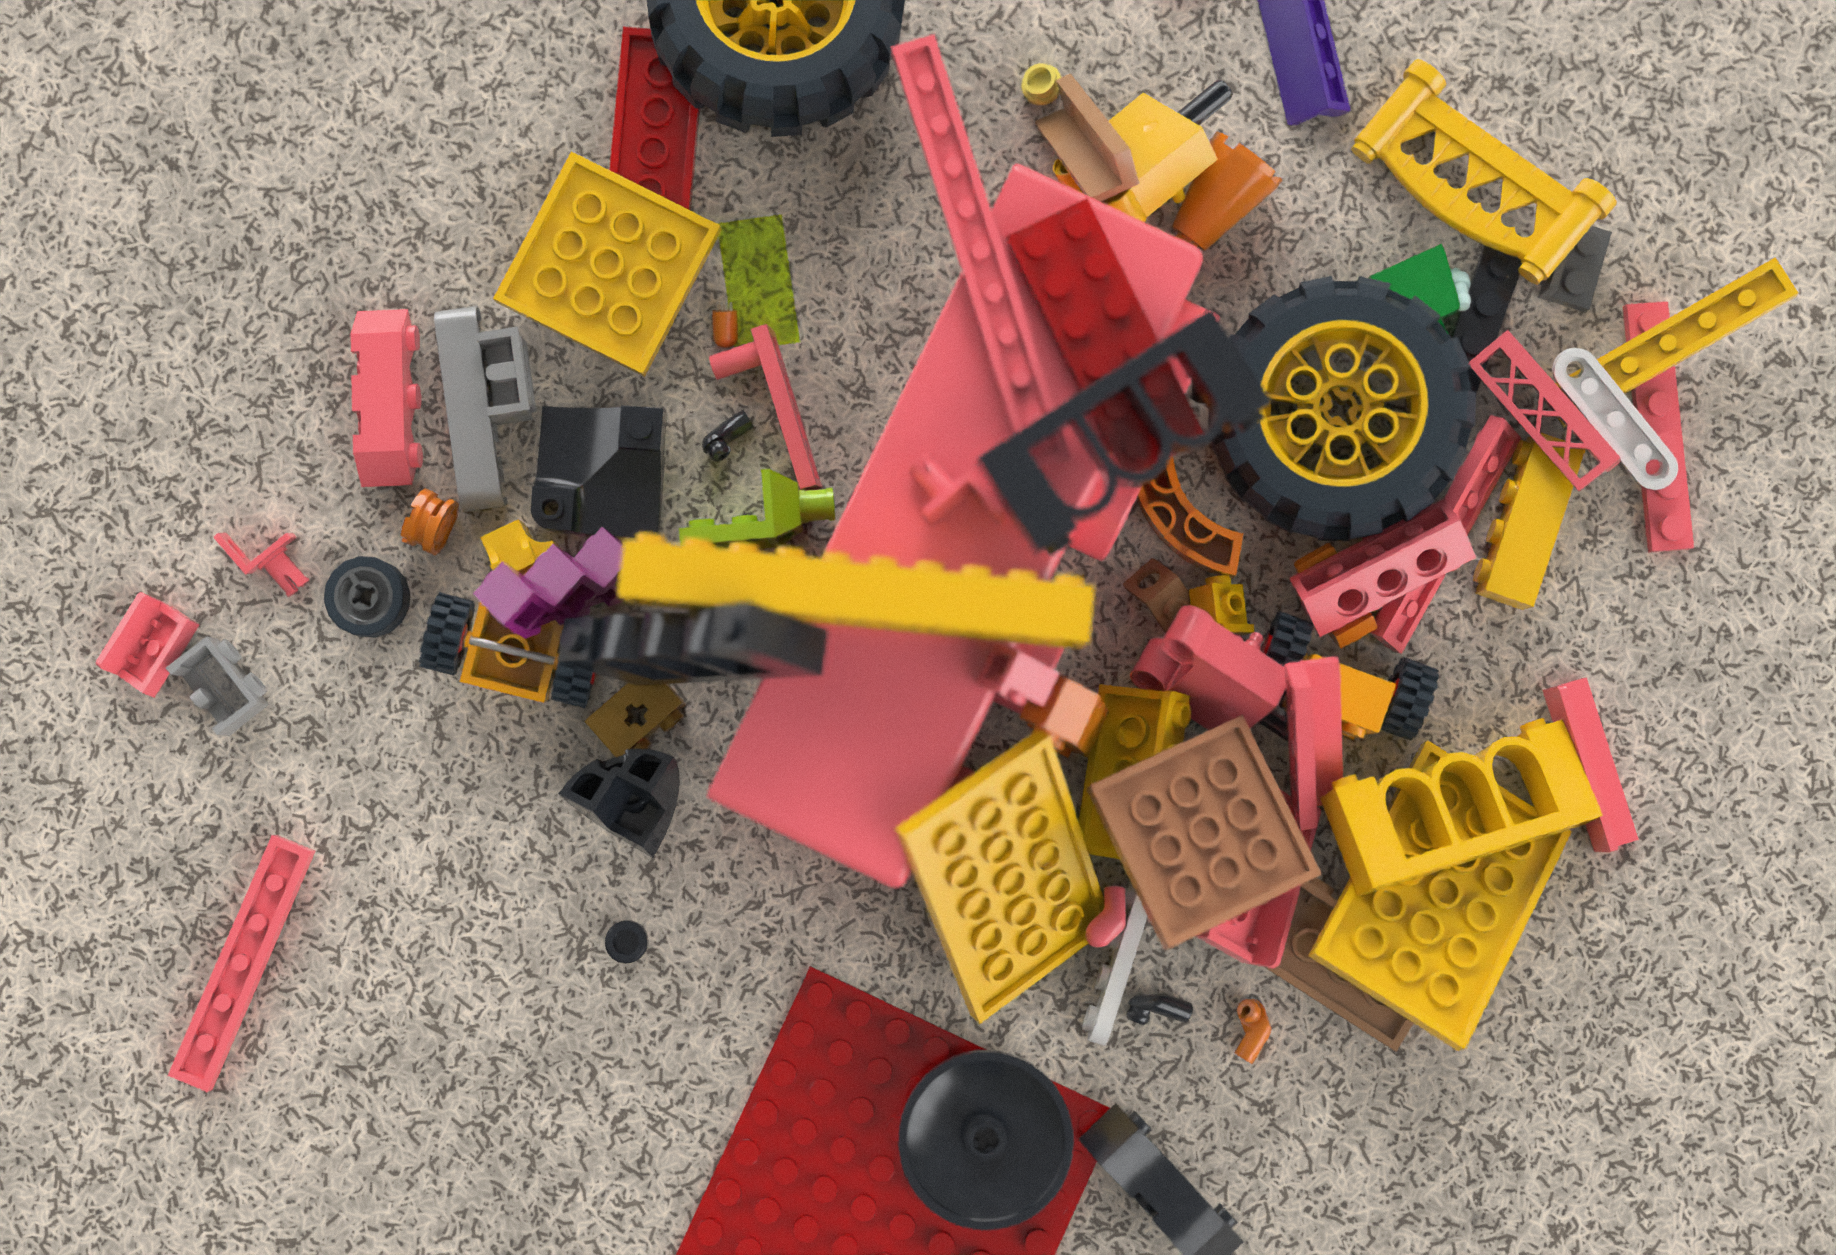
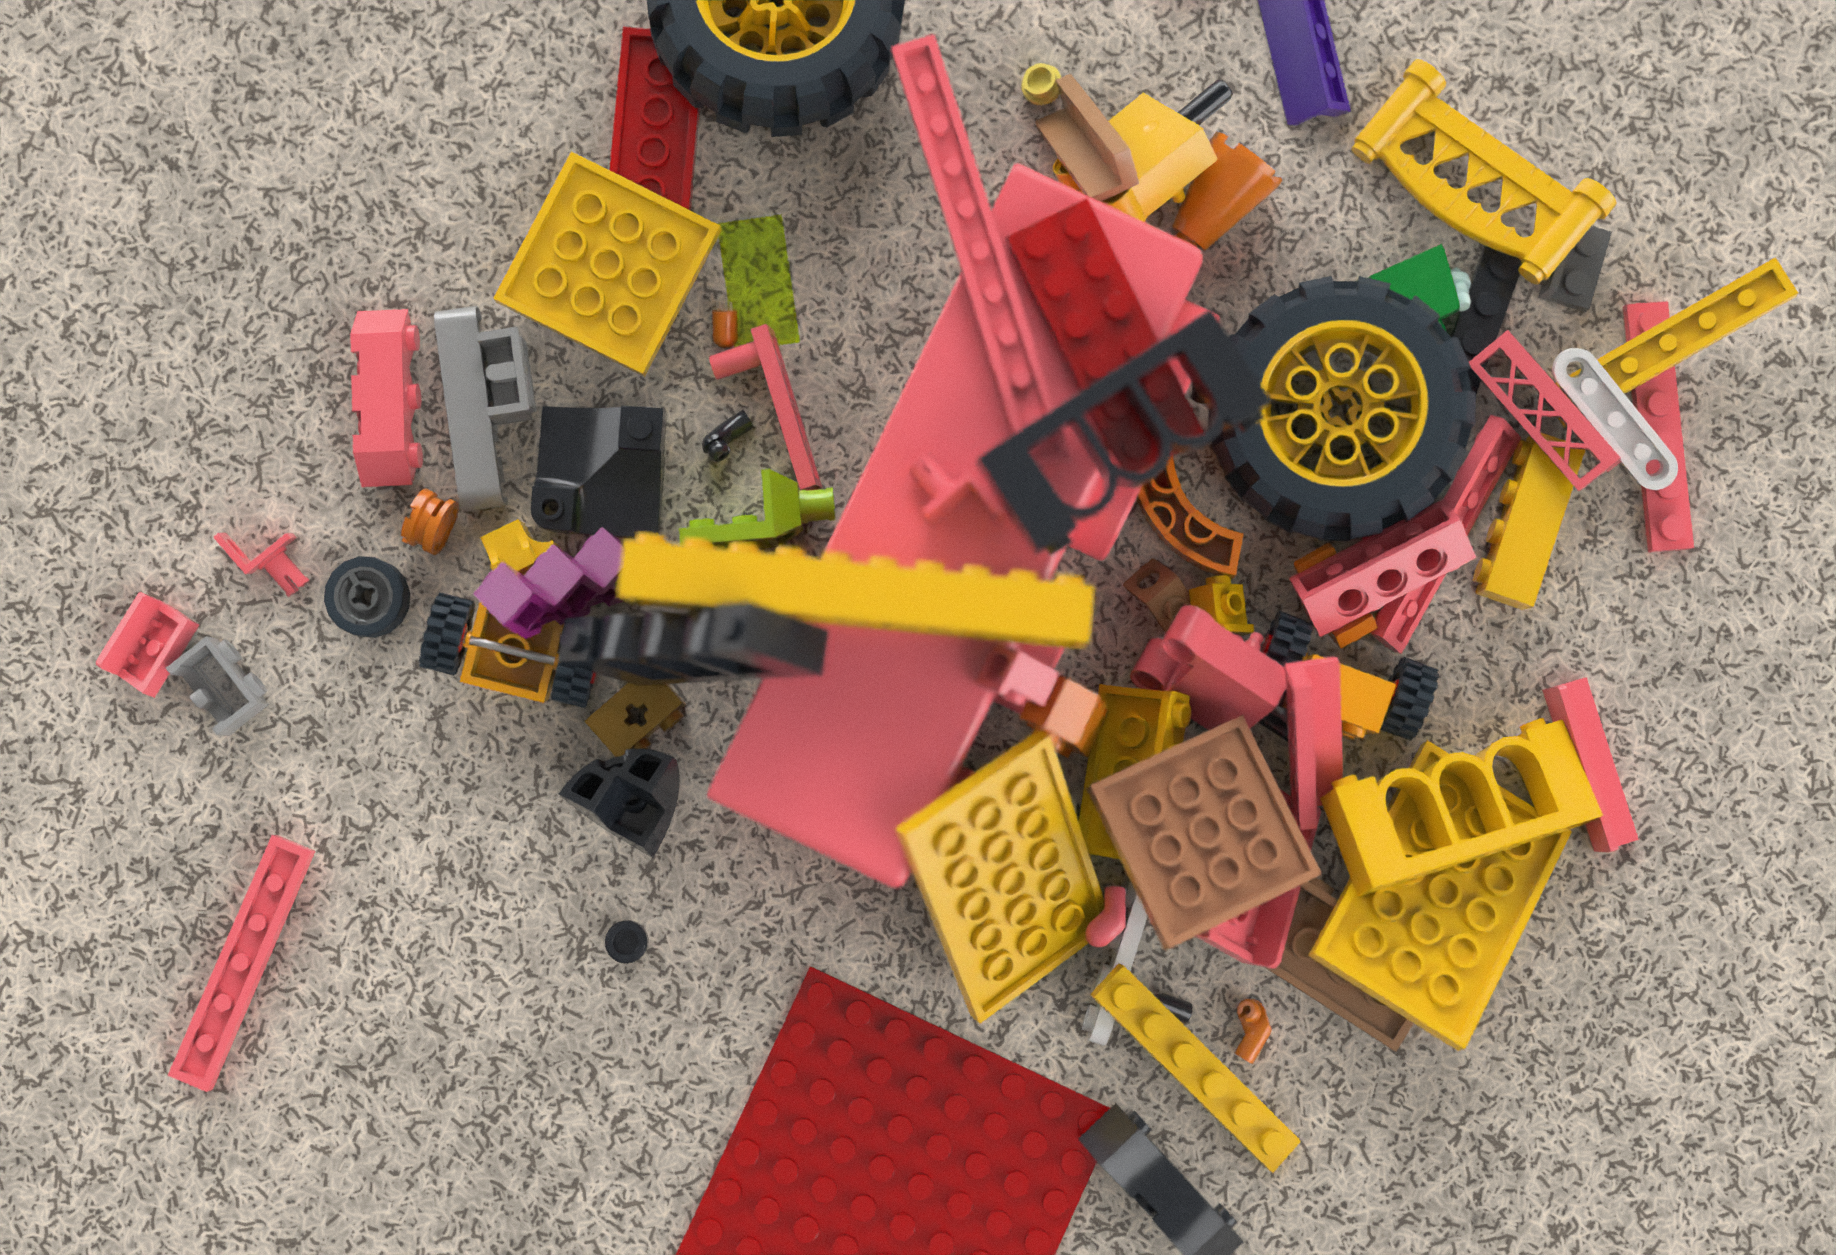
(985, 1140): black dish -> none
(1195, 1067): none -> yellow plate

